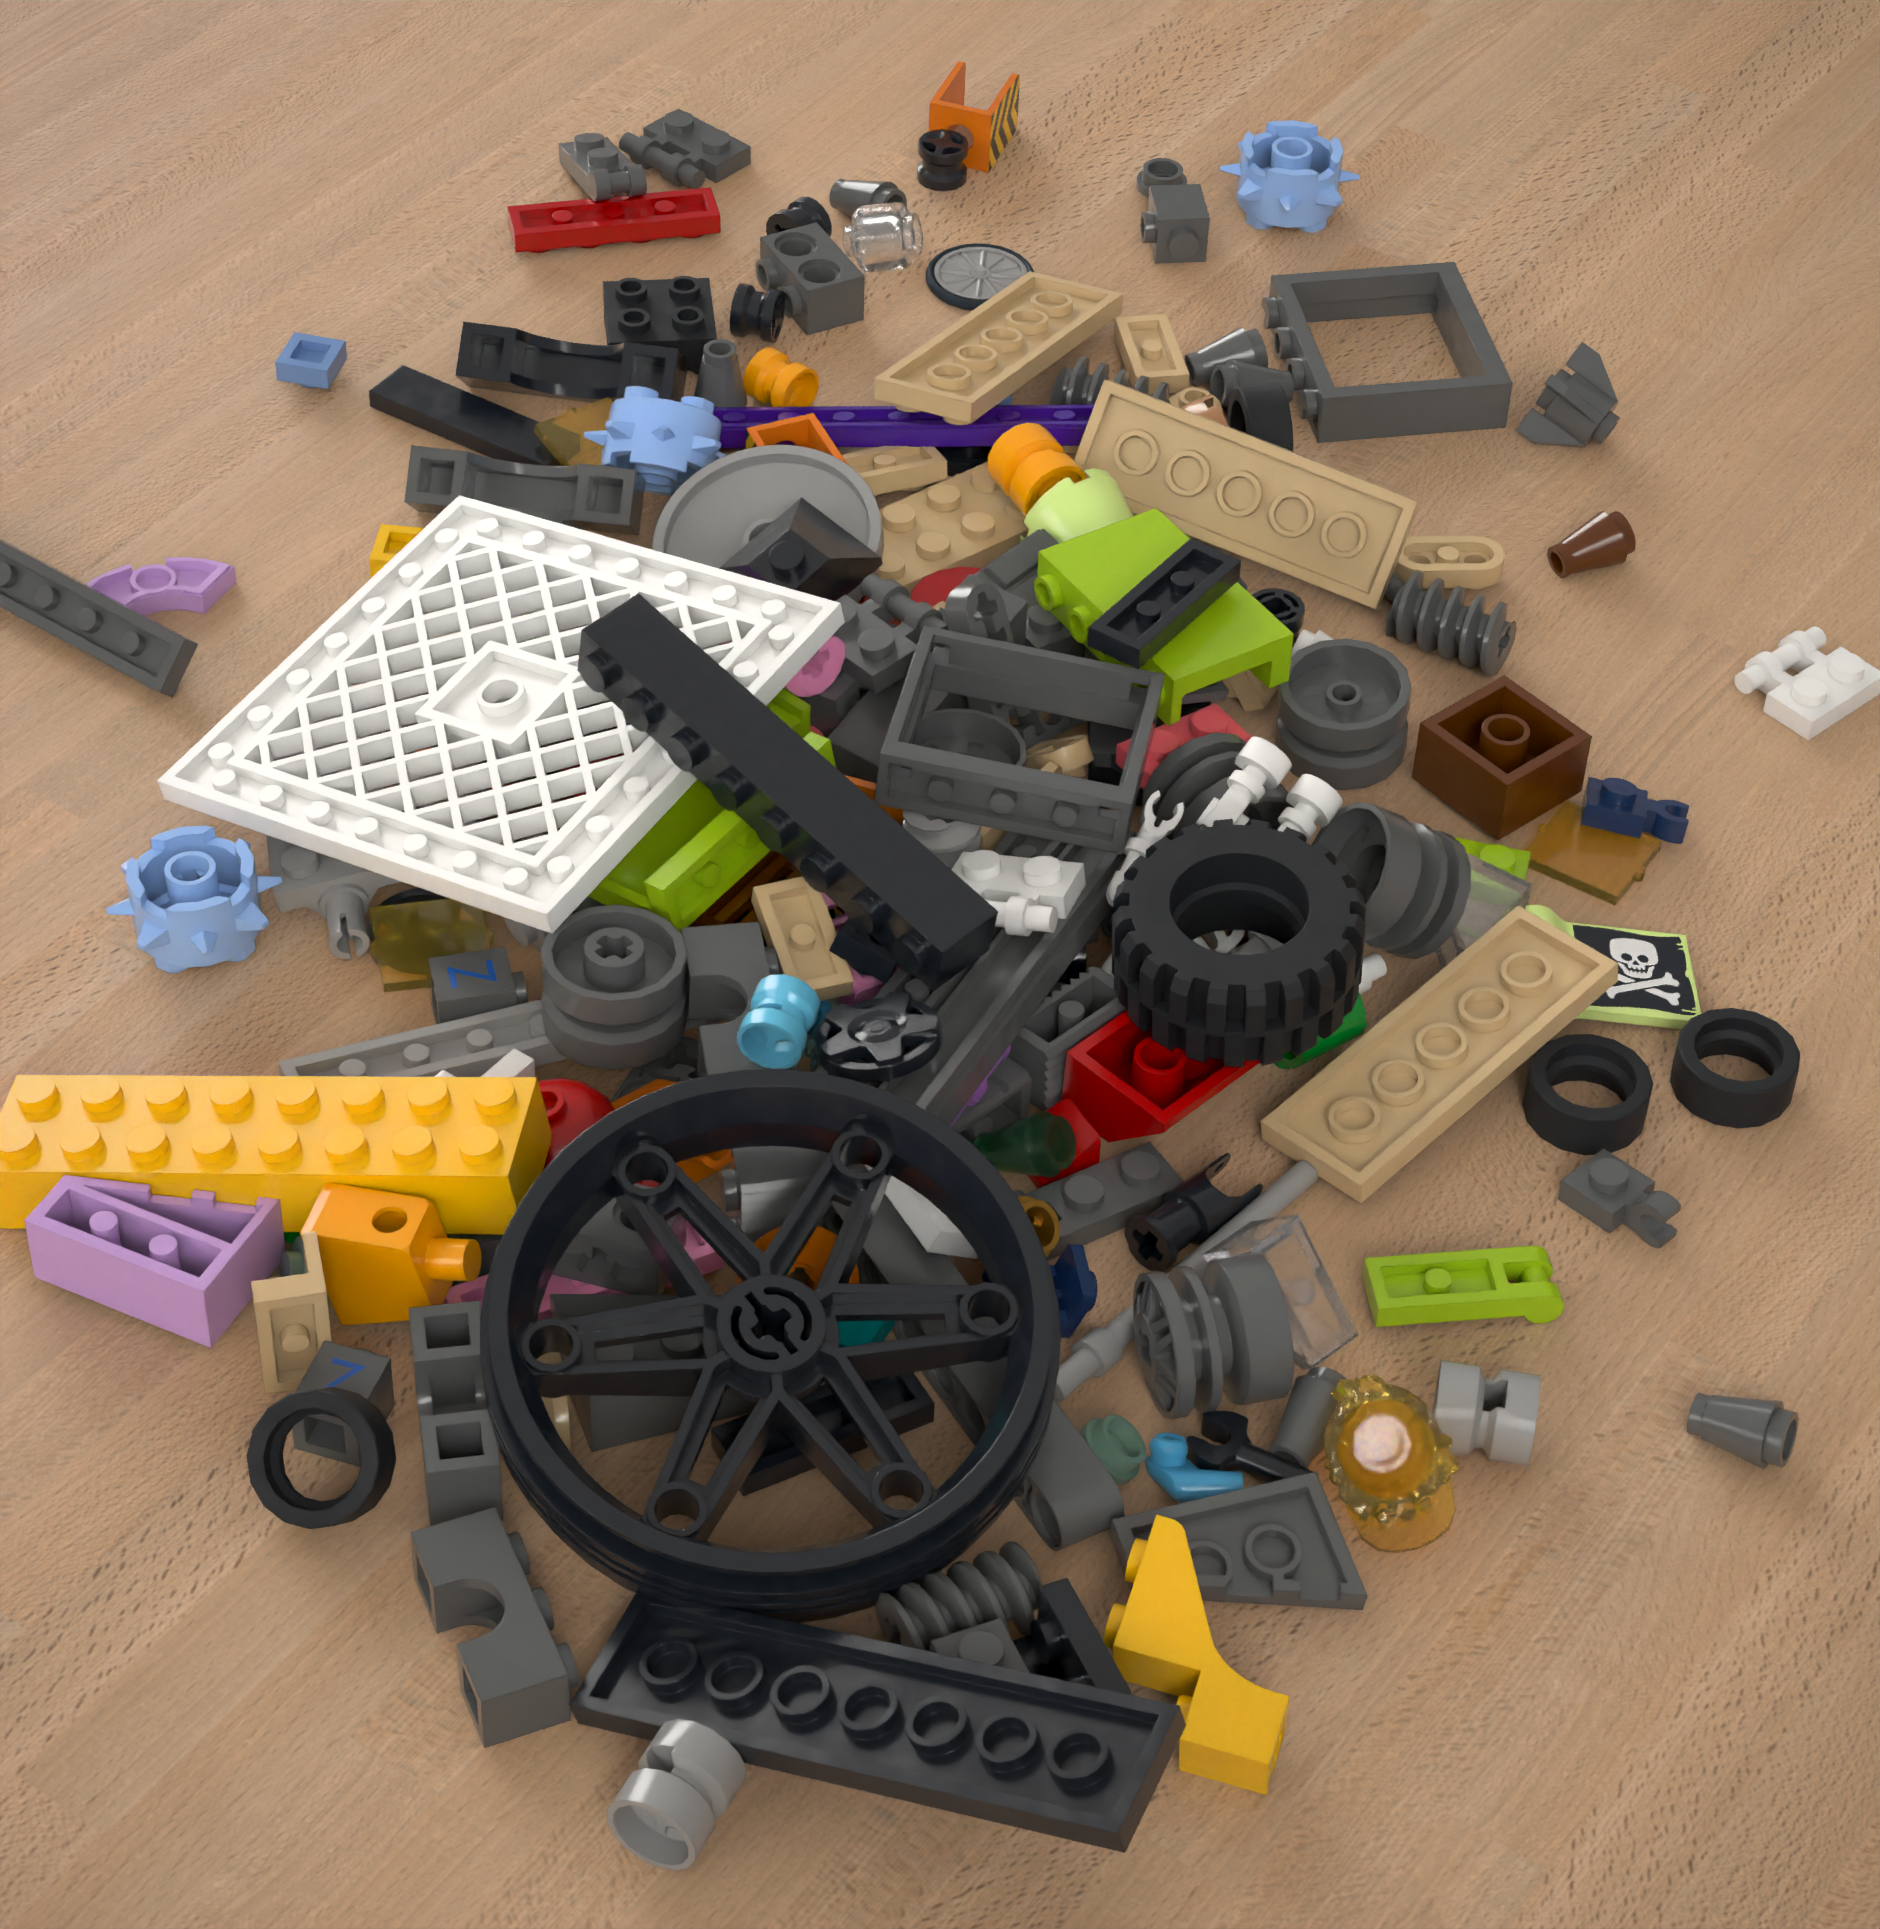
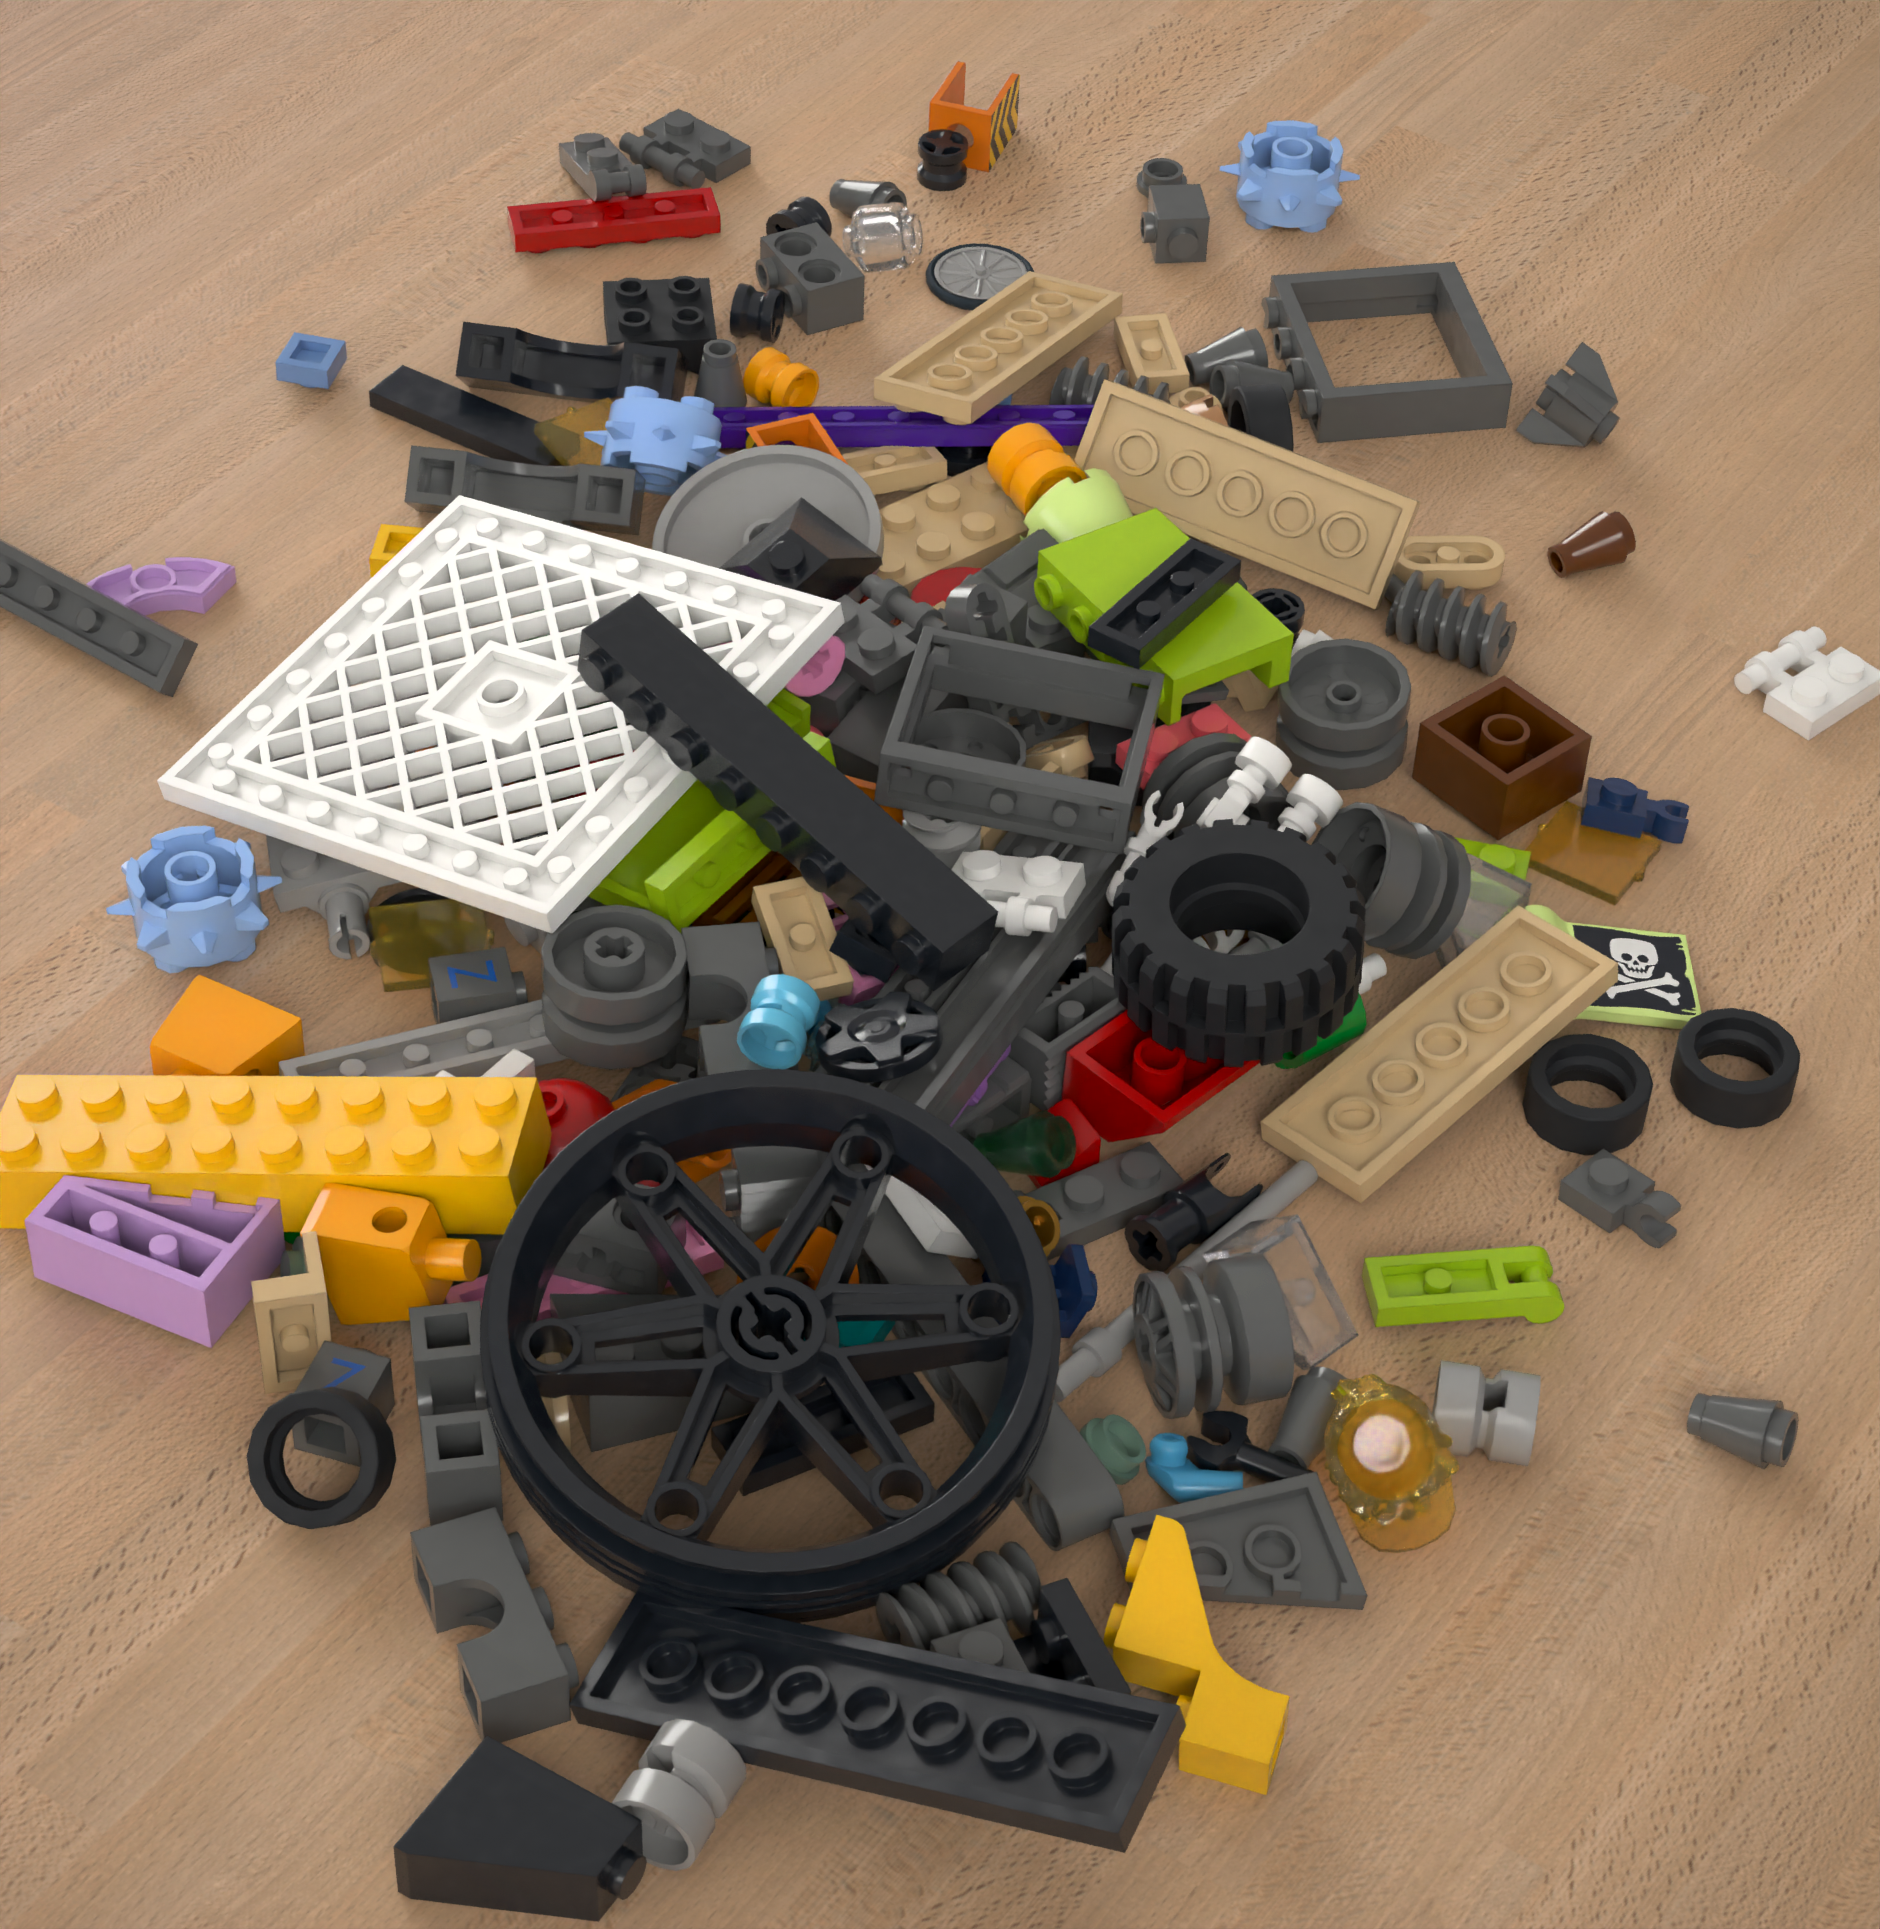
(224, 1034): none -> light orange torso
(520, 1842): none -> black slope

